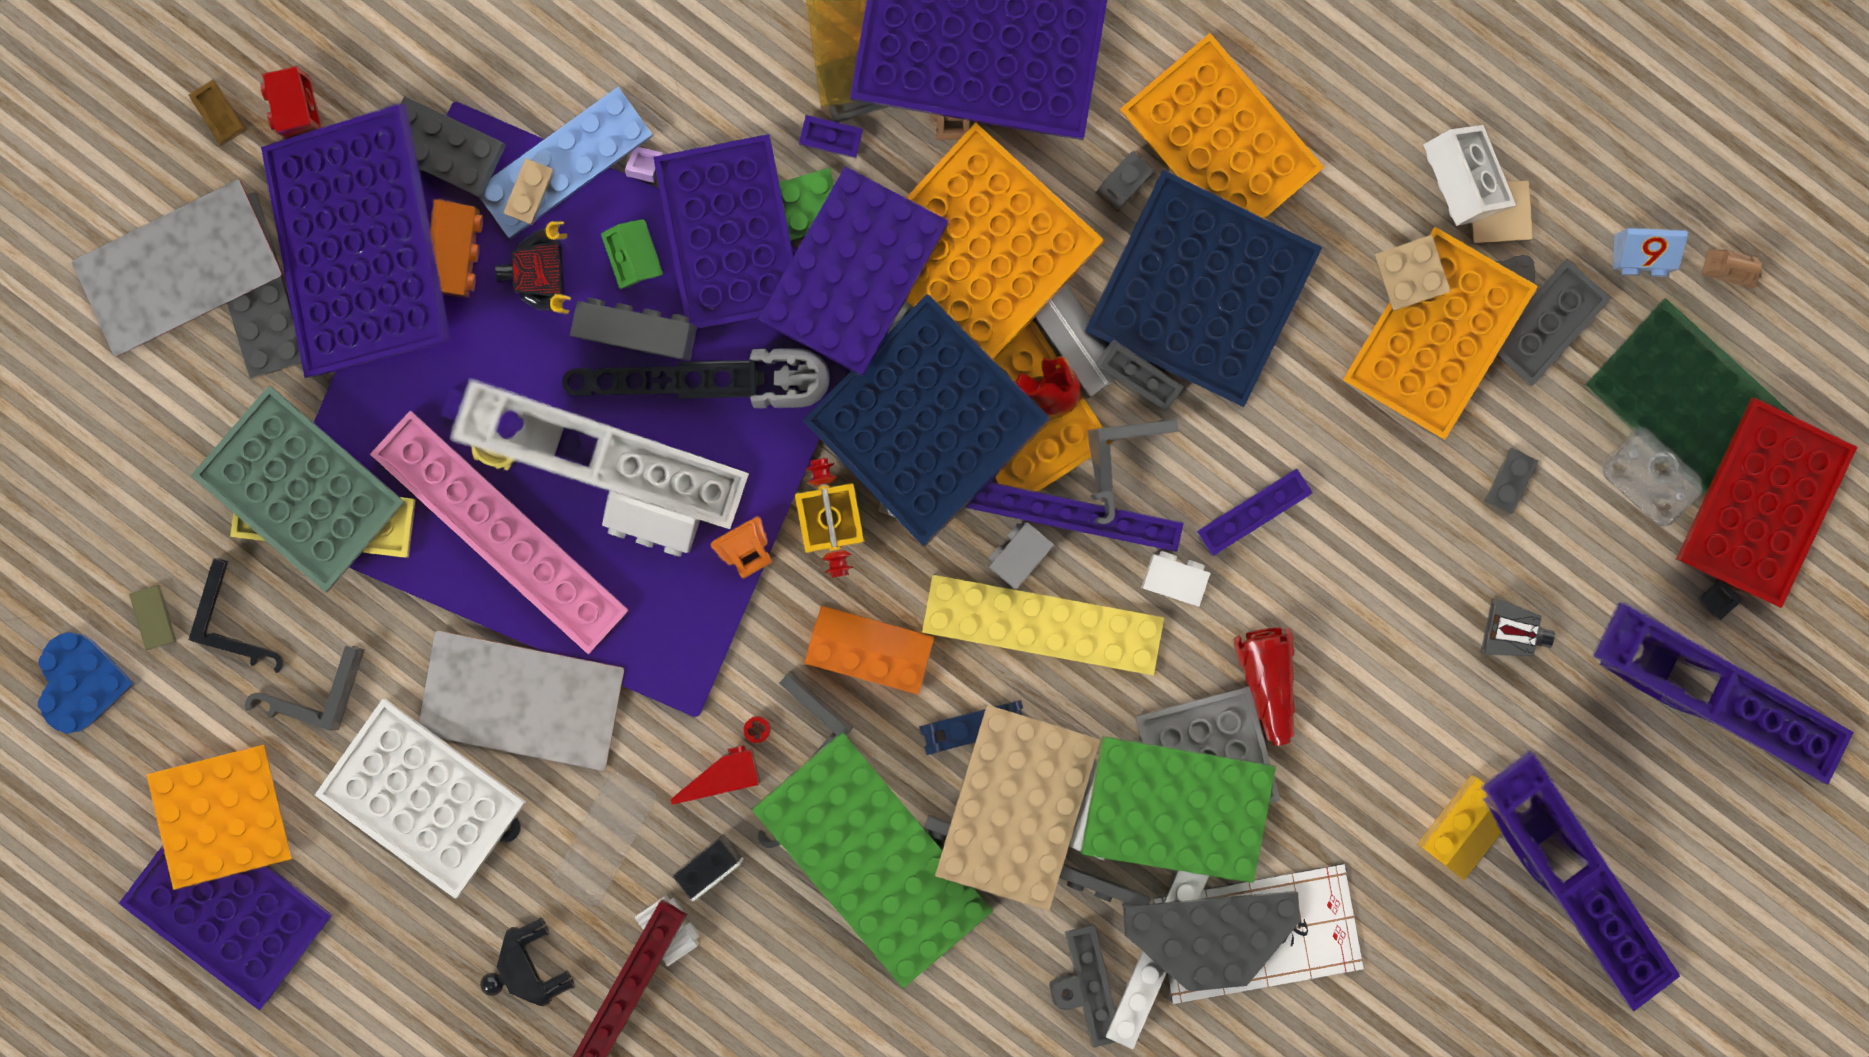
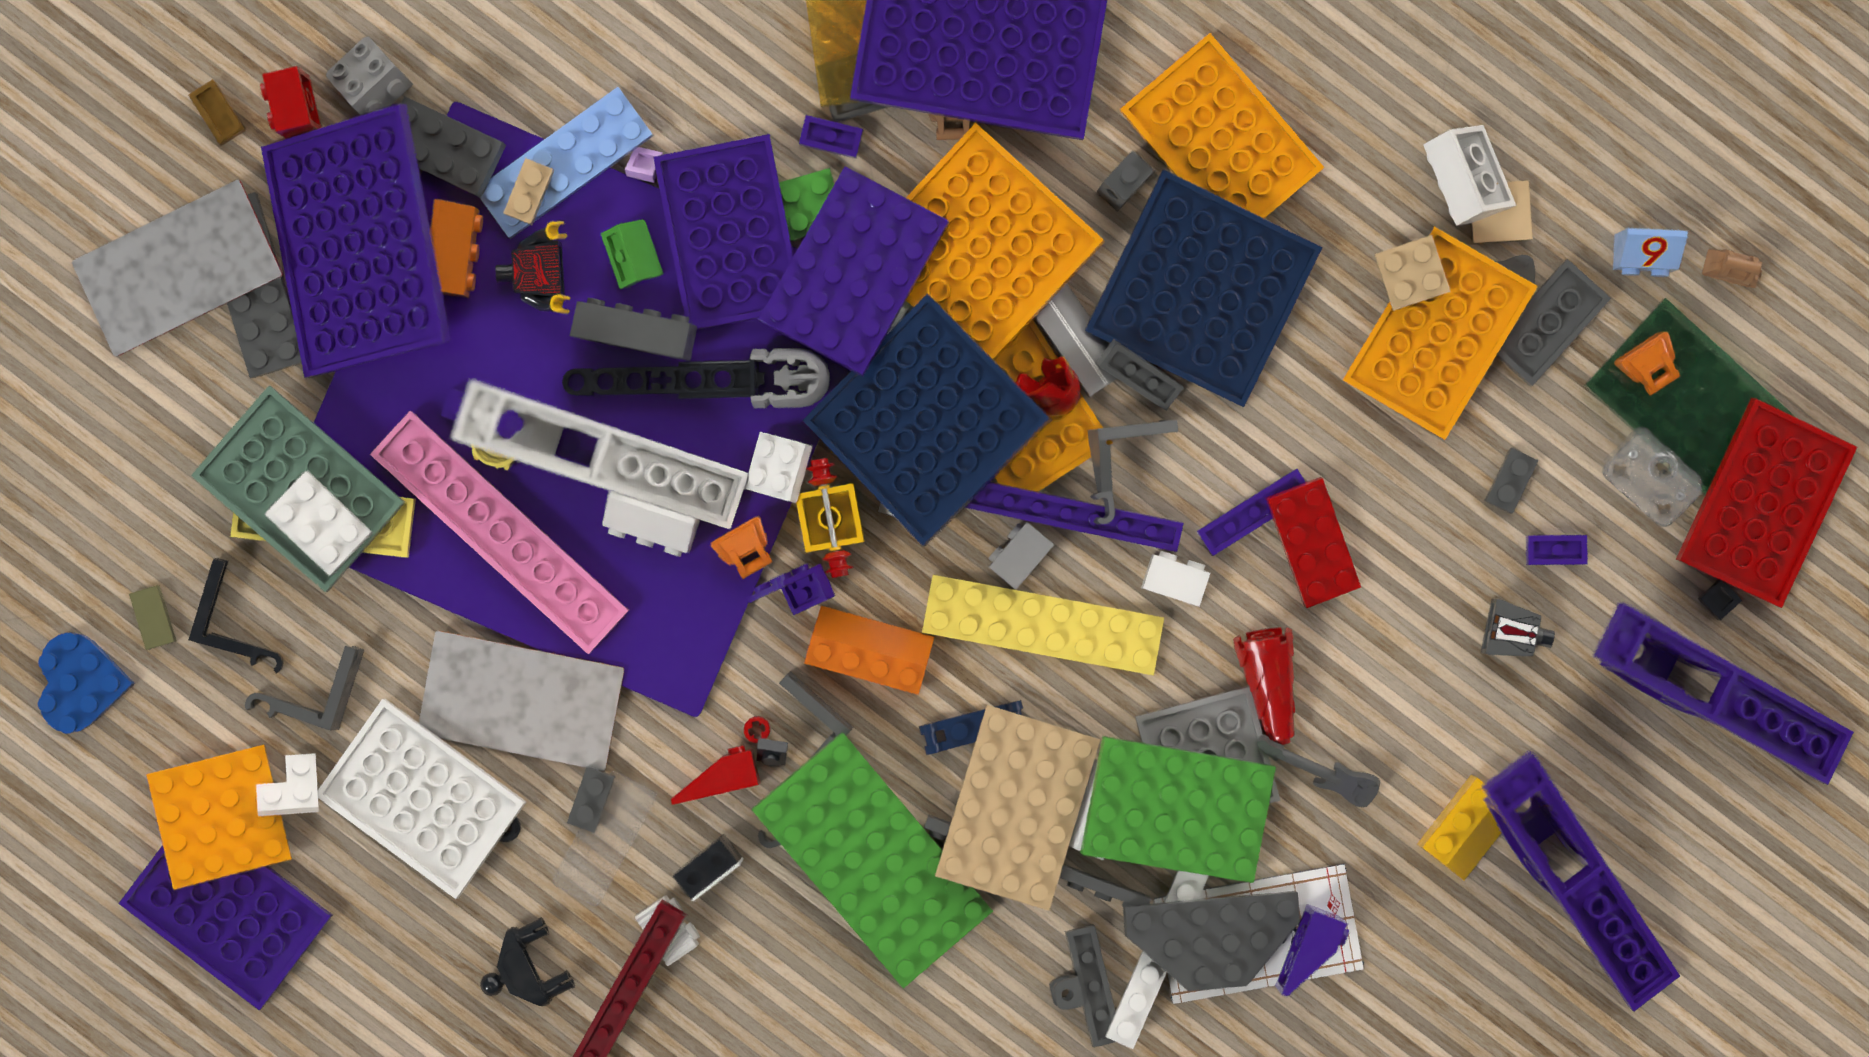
(296, 794): none -> white plate
(318, 523): none -> white plate
(368, 78): none -> light grey bracket
(591, 799): none -> dark grey plate
(772, 752): none -> black plate
(778, 467): none -> white plate
(801, 590): none -> dark purple bracket
(1312, 945): none -> dark purple slope
(1313, 542): none -> red plate
(1354, 786): none -> dark grey piece
(1556, 550): none -> dark purple plate
(1649, 358): none -> orange piece

